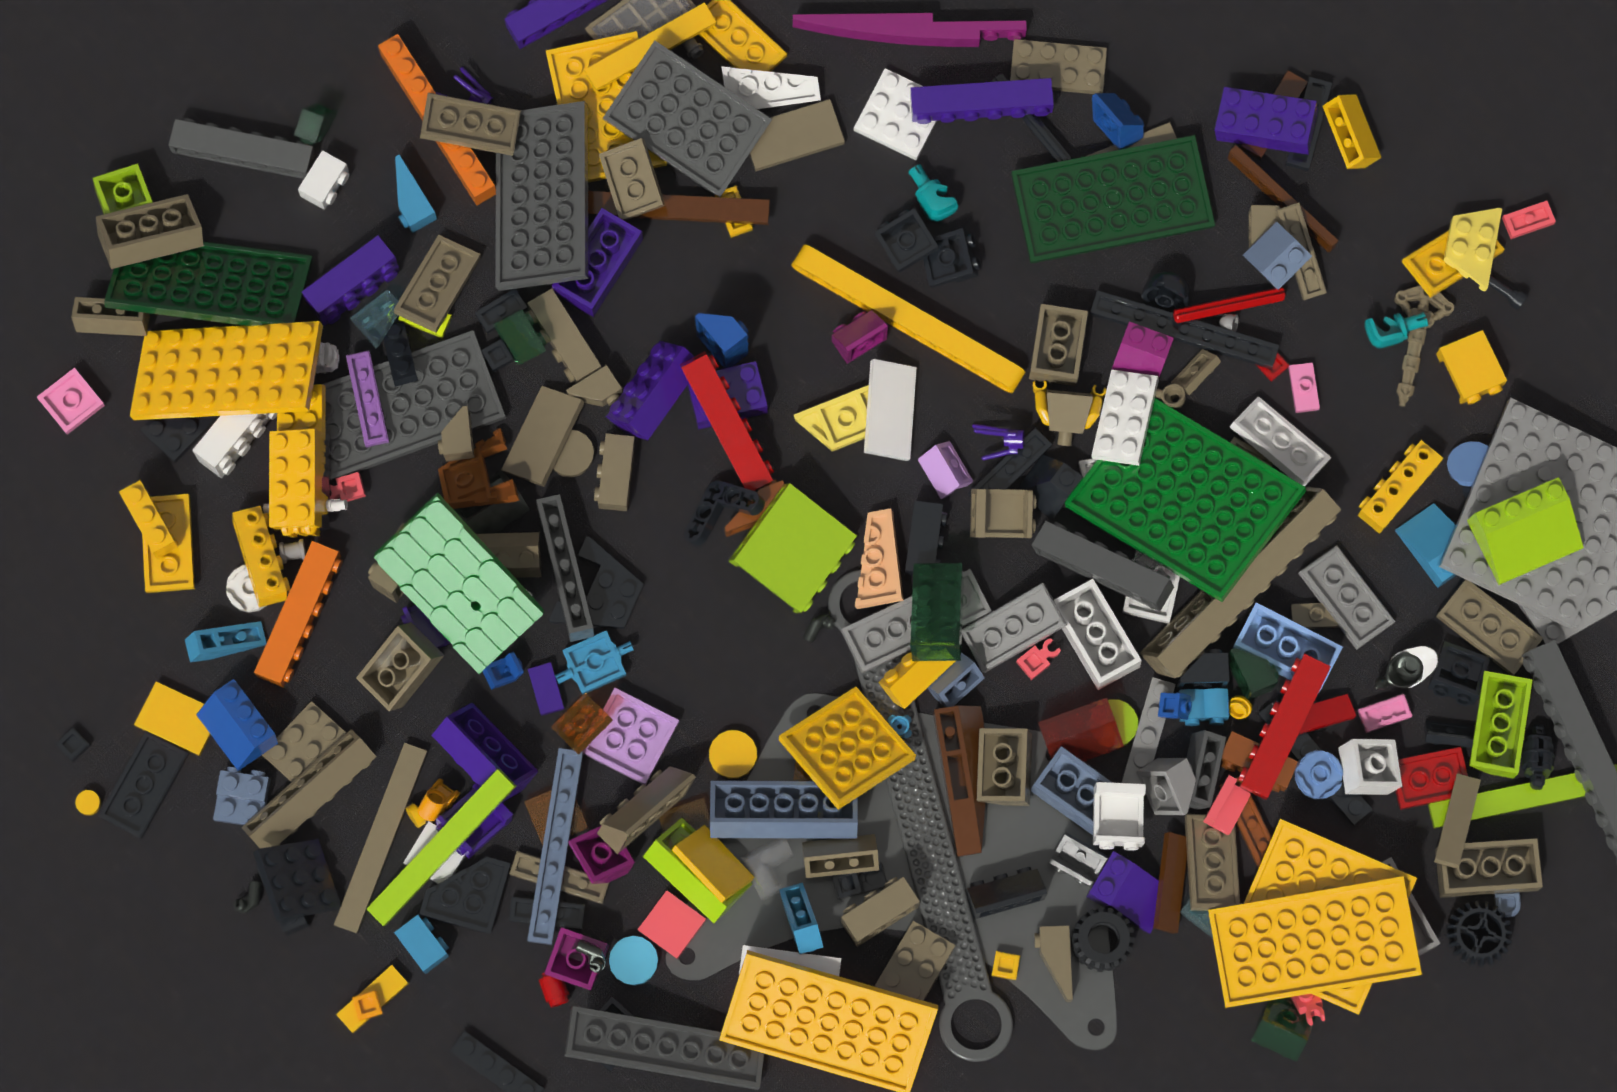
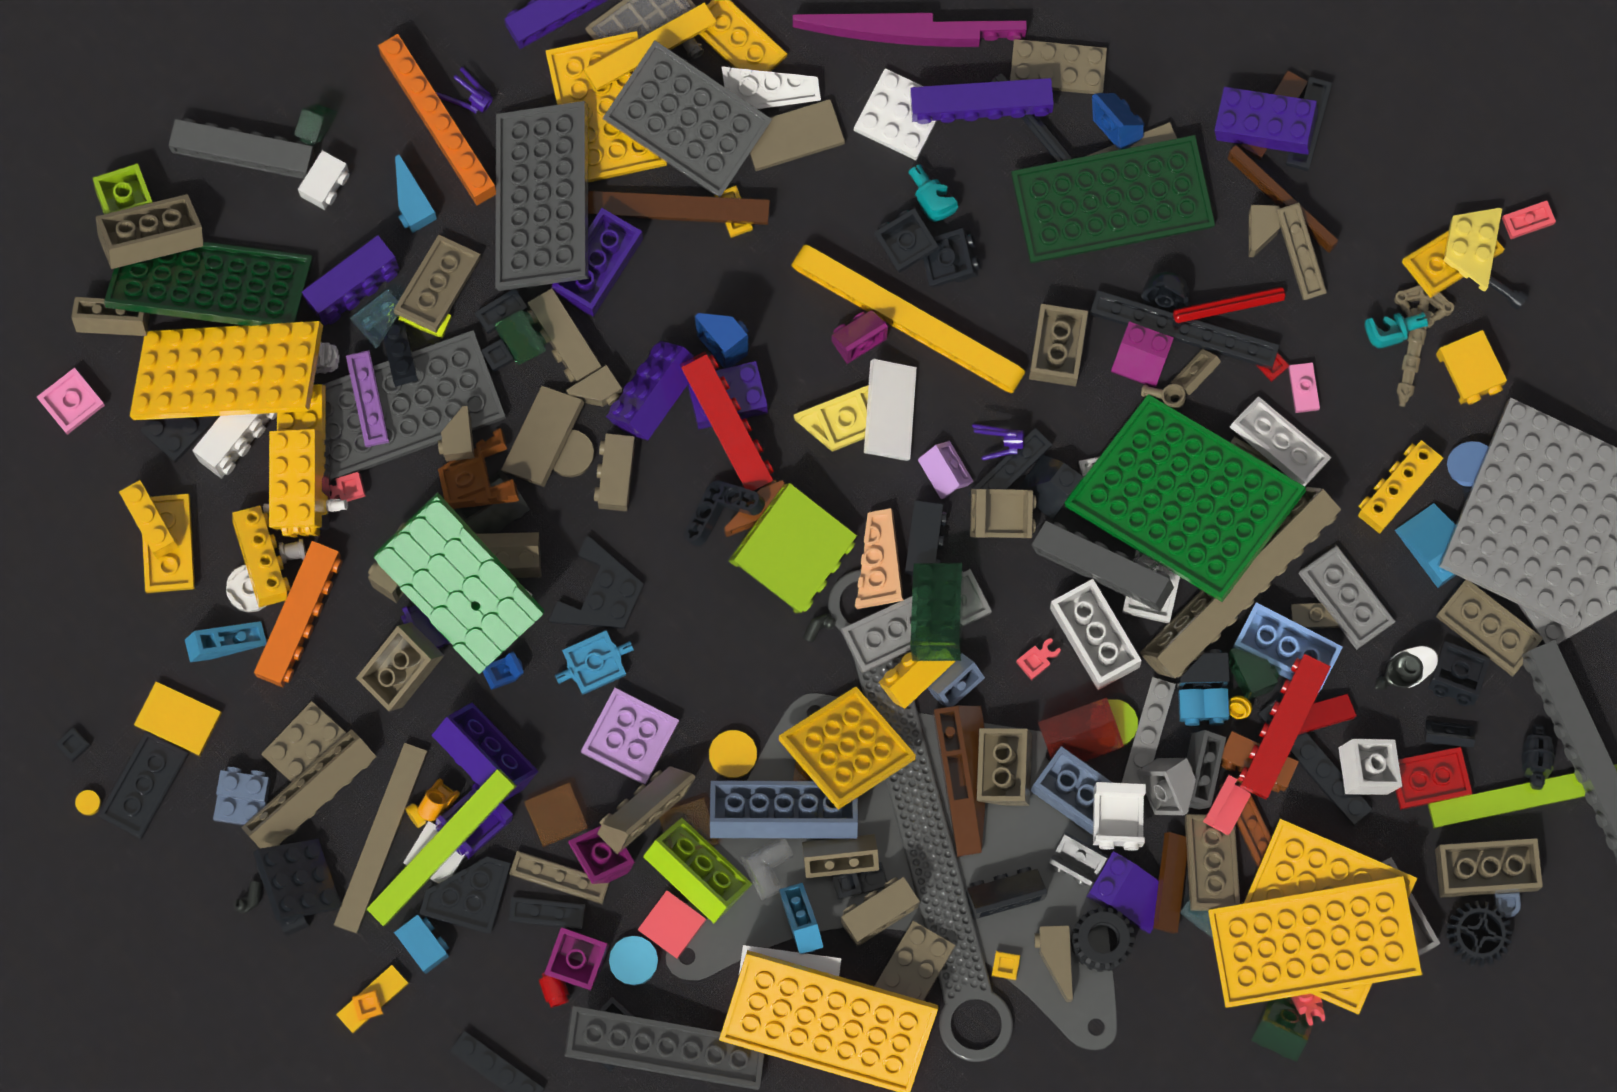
(236, 725): blue slope -> none
(470, 124): dark tan tile -> none
(546, 689): dark purple tile -> none
(555, 847): sand blue plate -> none
(565, 568): dark grey brick -> none
(581, 723): clear orange plate -> none
(594, 954): pearl dark grey arm -> none
(632, 179): dark tan plate -> none
(713, 864): yellow tile -> none
(904, 721): dark azure plate -> none
(1013, 628): light grey tile -> none
(1067, 411): dark tan torso -> none
(1125, 417): white plate -> none
(1174, 705): blue bracket -> none
(1229, 322): light grey hinge -> none
(1277, 255): sand blue slope -> none
(1318, 774): medium blue tile -> none
(1351, 131): yellow brick -> none
(1385, 713): bright pink plate -> none
(1457, 821): dark tan tile -> none
(1500, 724): lime slope -> none
(1527, 531): lime slope -> none

